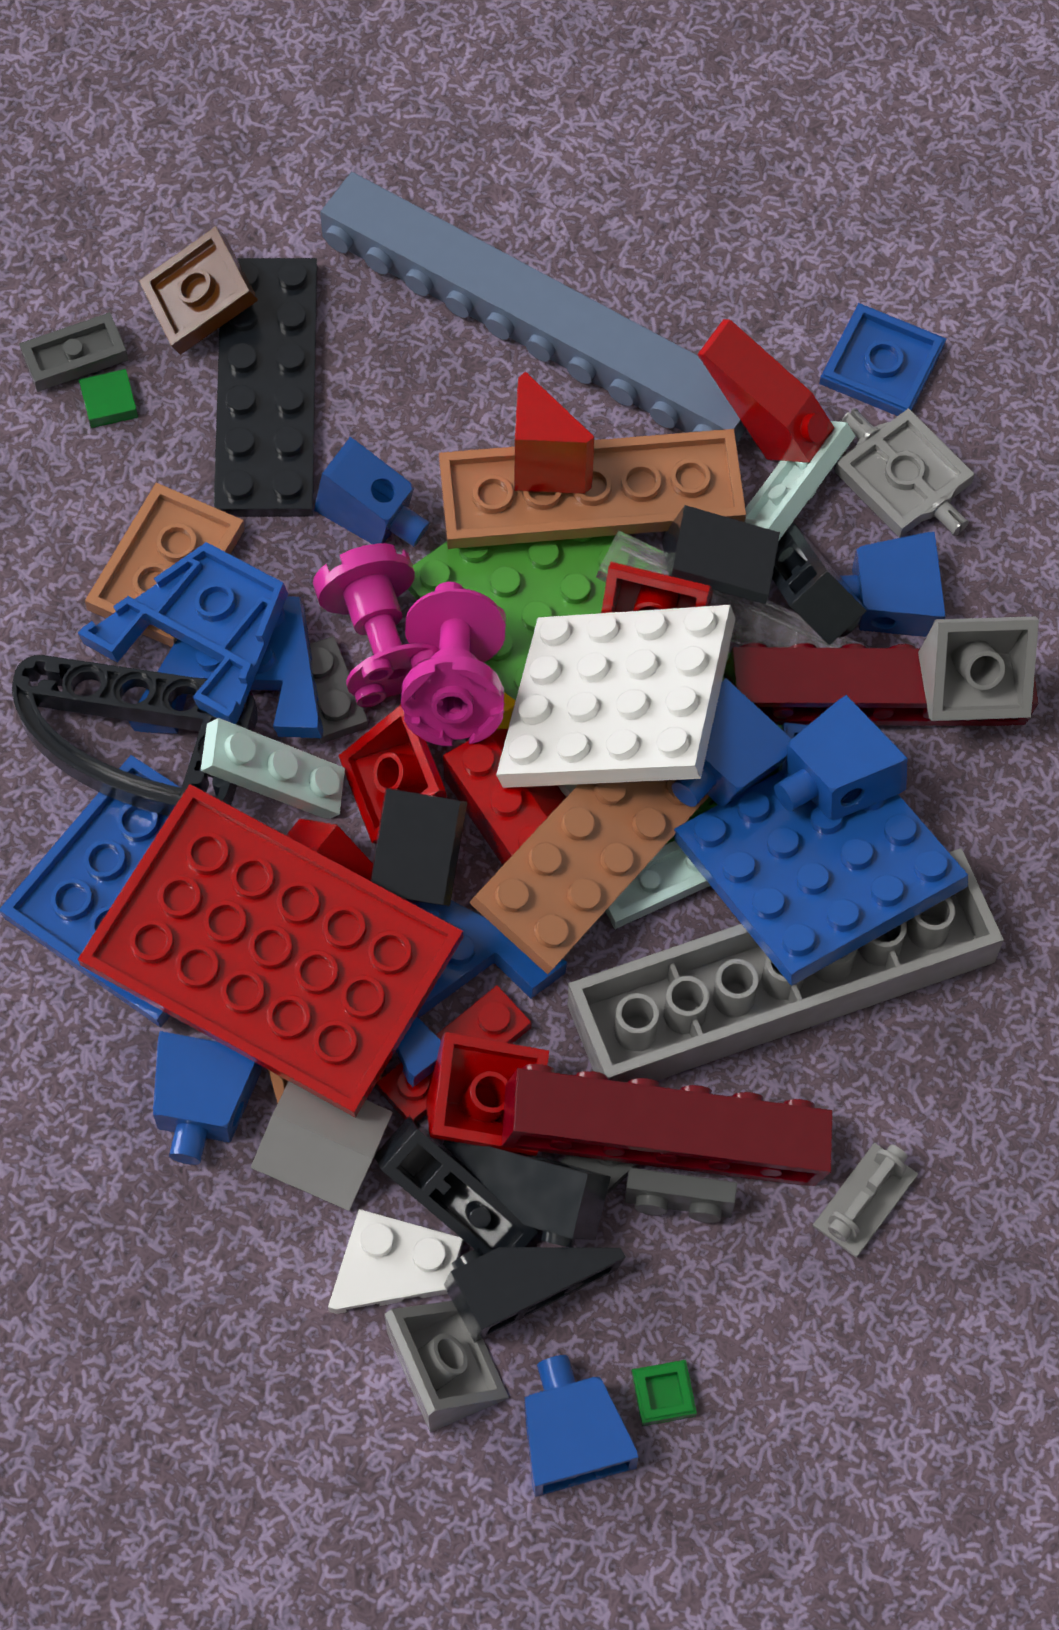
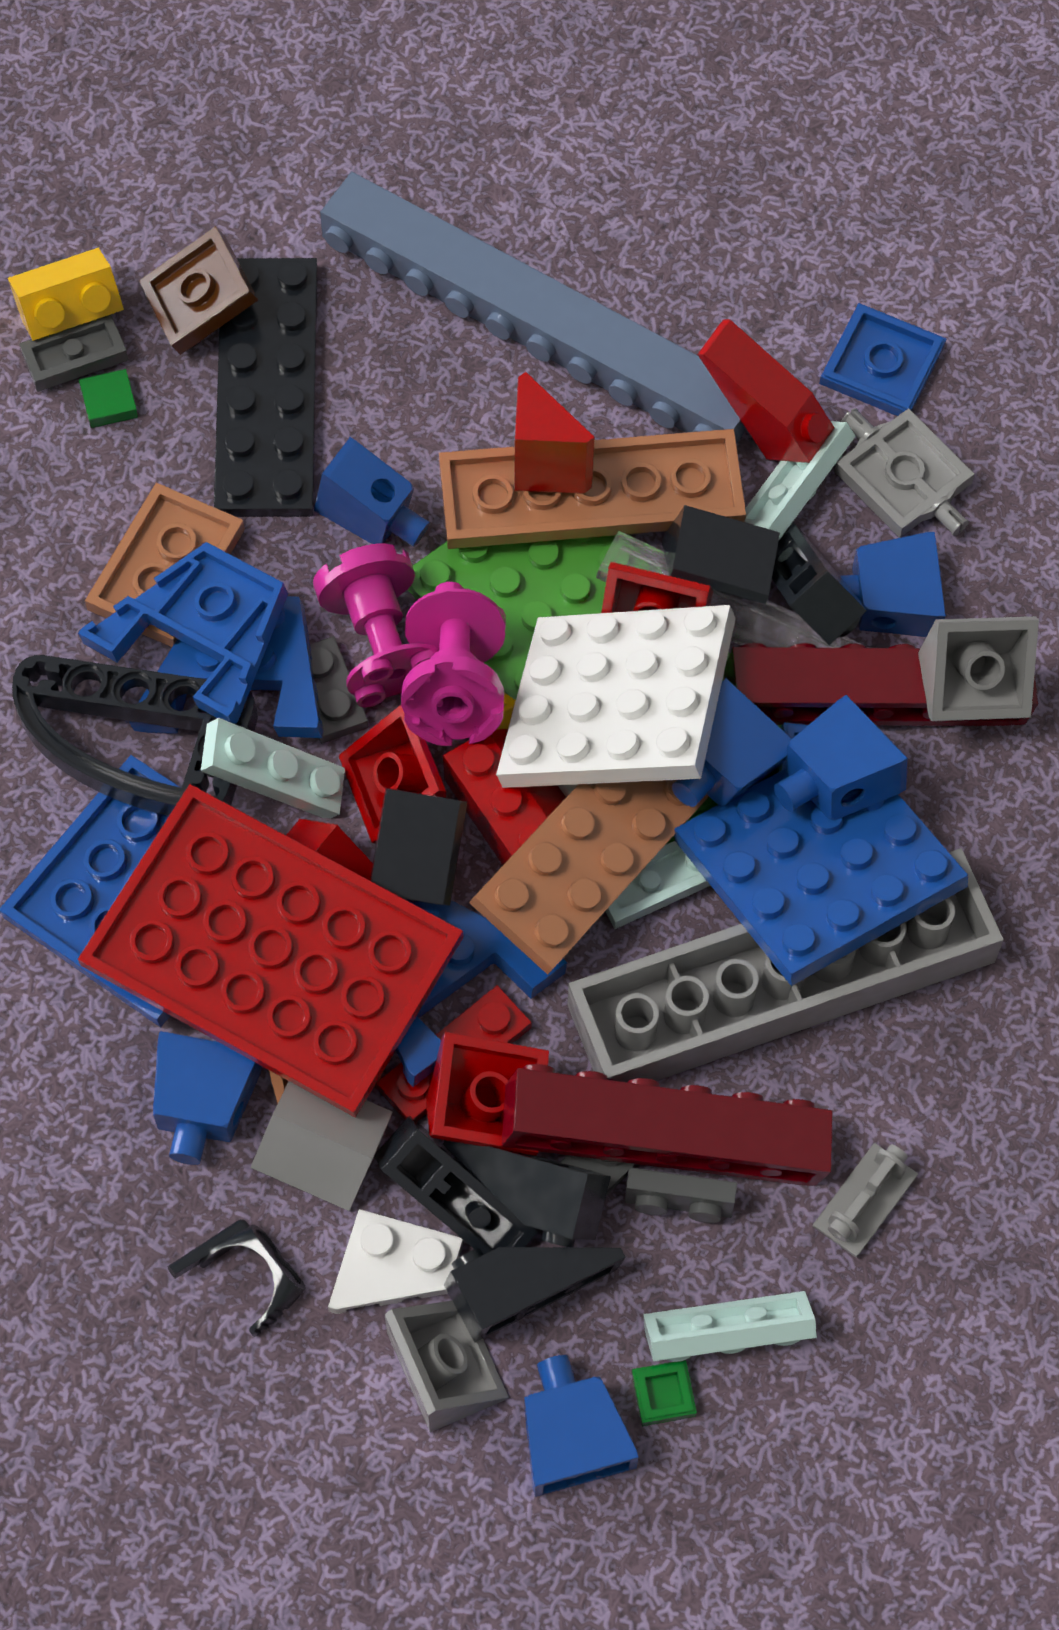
(66, 293): none -> yellow brick
(287, 1283): none -> black helmet
(729, 1326): none -> light aqua plate

